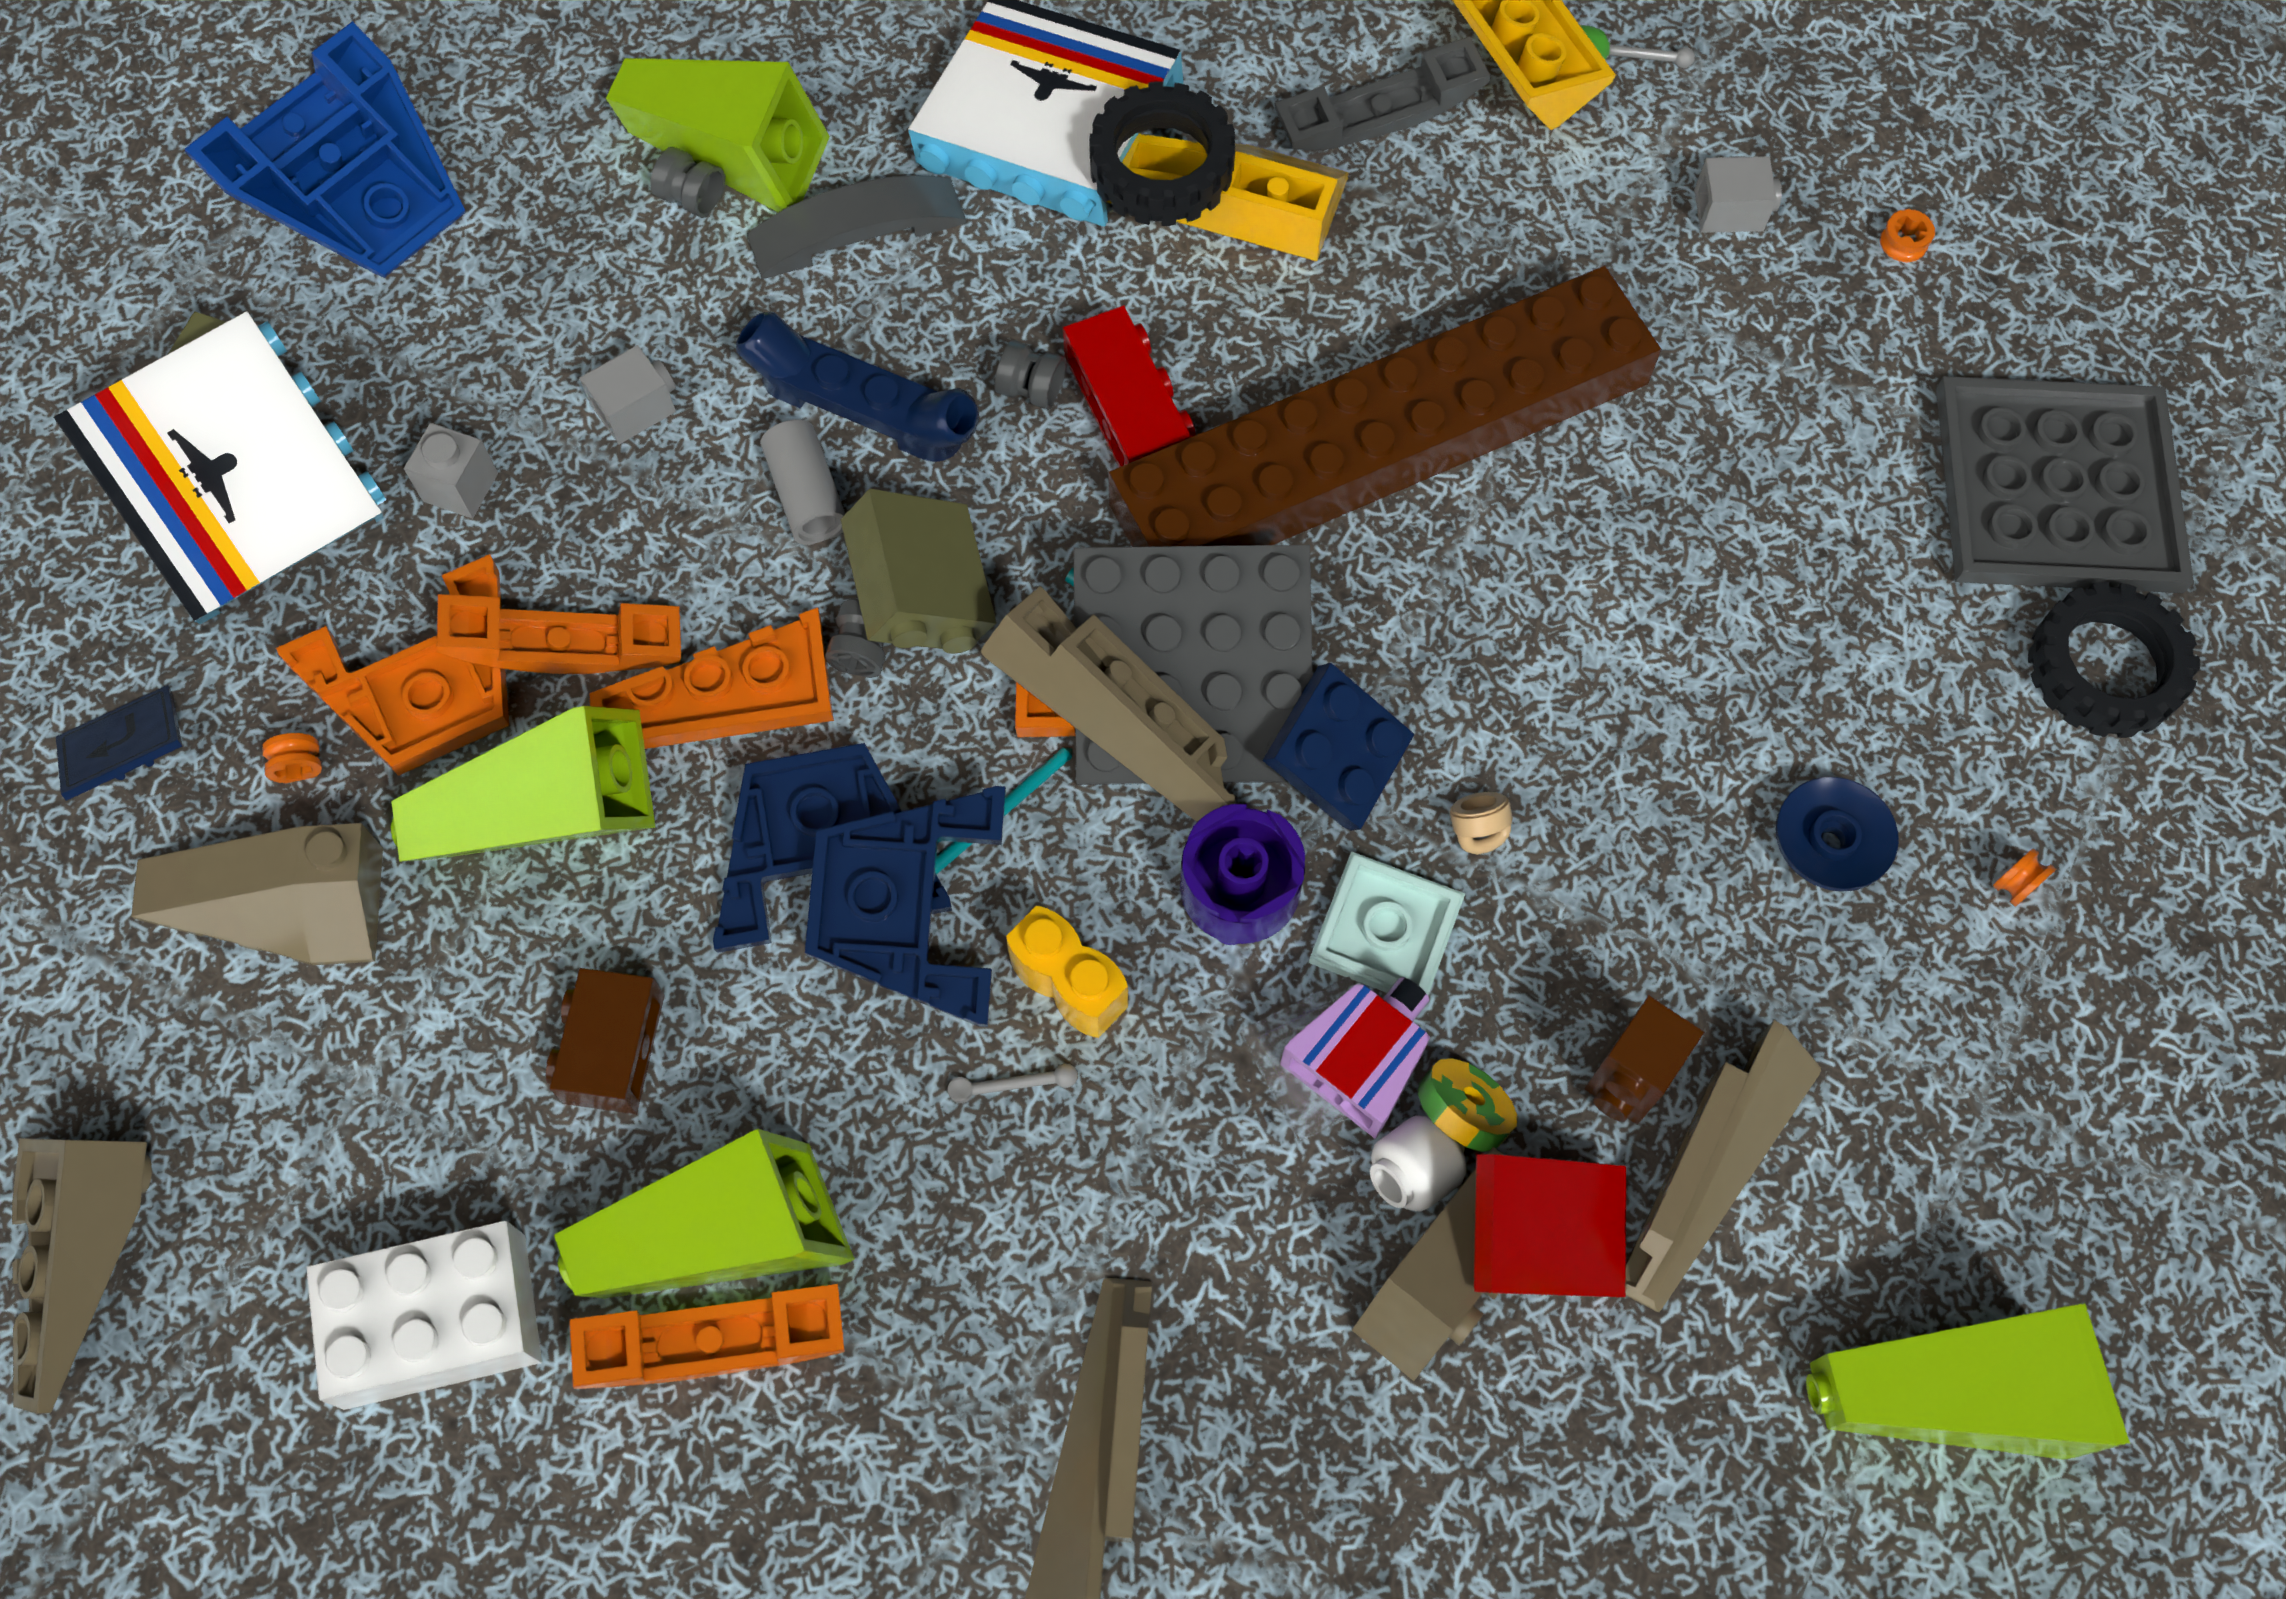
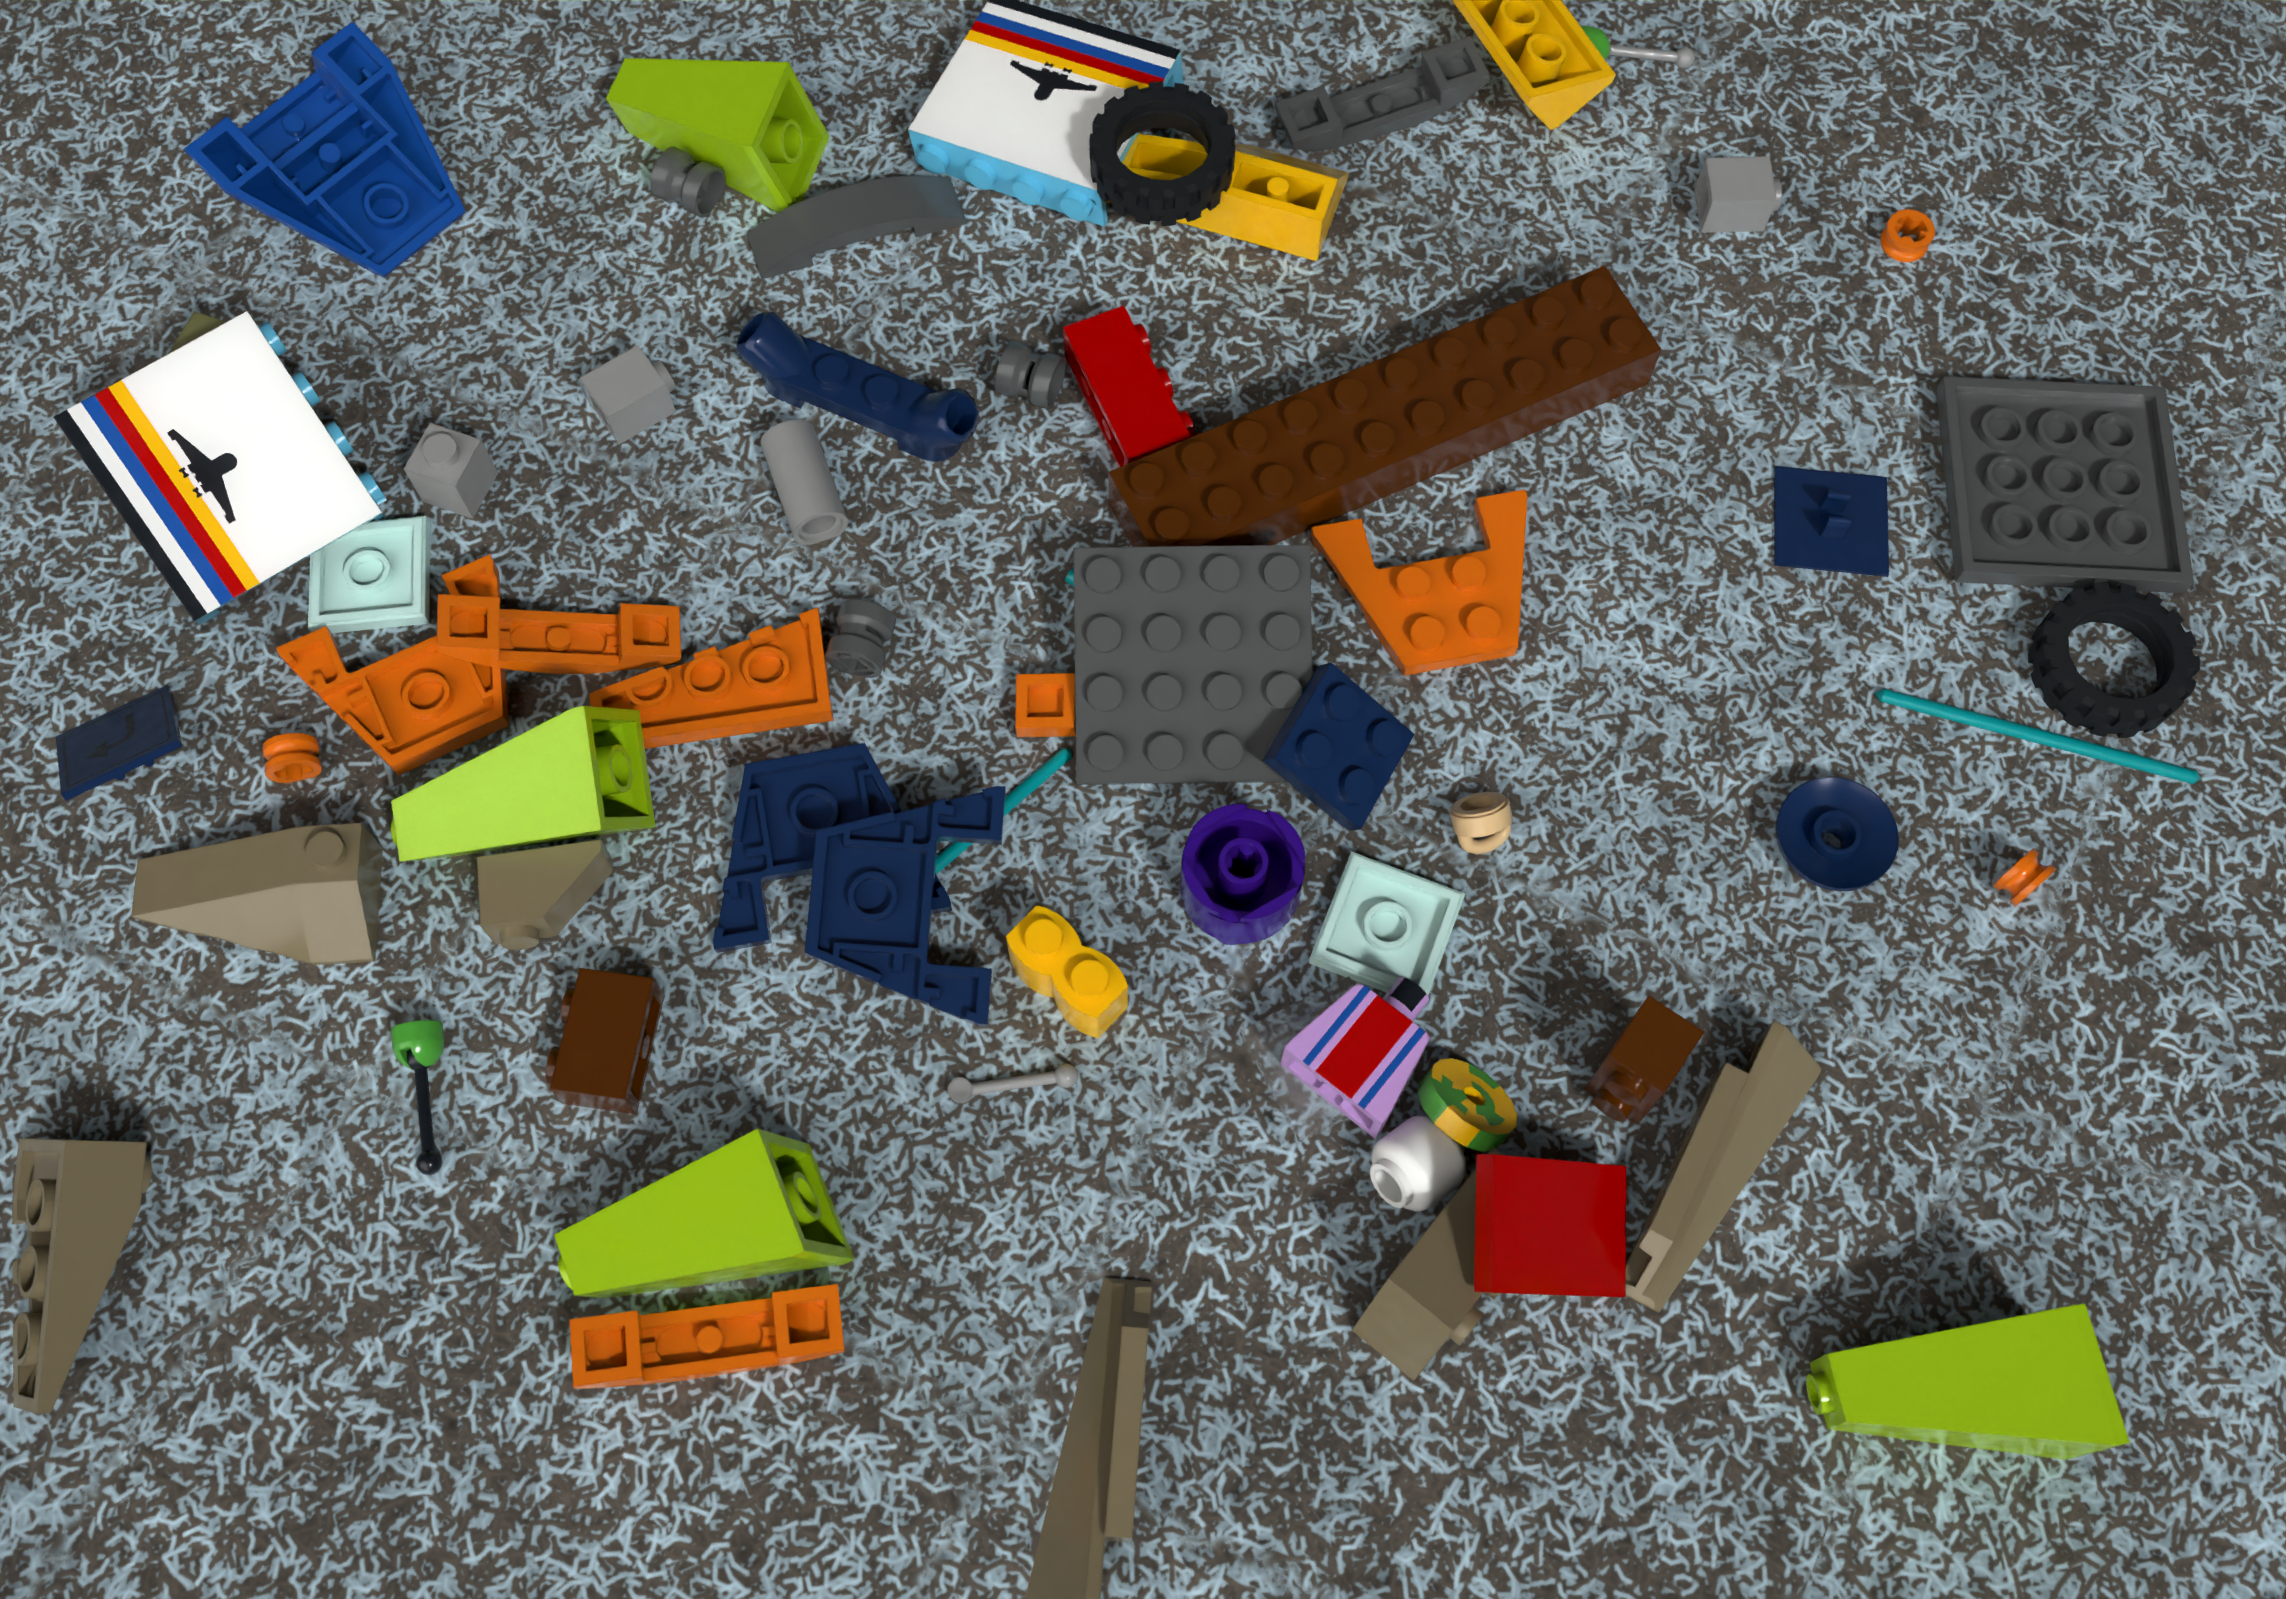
(372, 577): none -> light aqua tile
(419, 1047): none -> hinge
(422, 1315): white brick -> none
(538, 890): none -> dark tan slope
(917, 571): olive brick -> none
(1112, 701): dark tan wedge -> none
(1444, 607): none -> orange wing
(1831, 521): none -> dark blue piece
(2038, 736): none -> teal axle

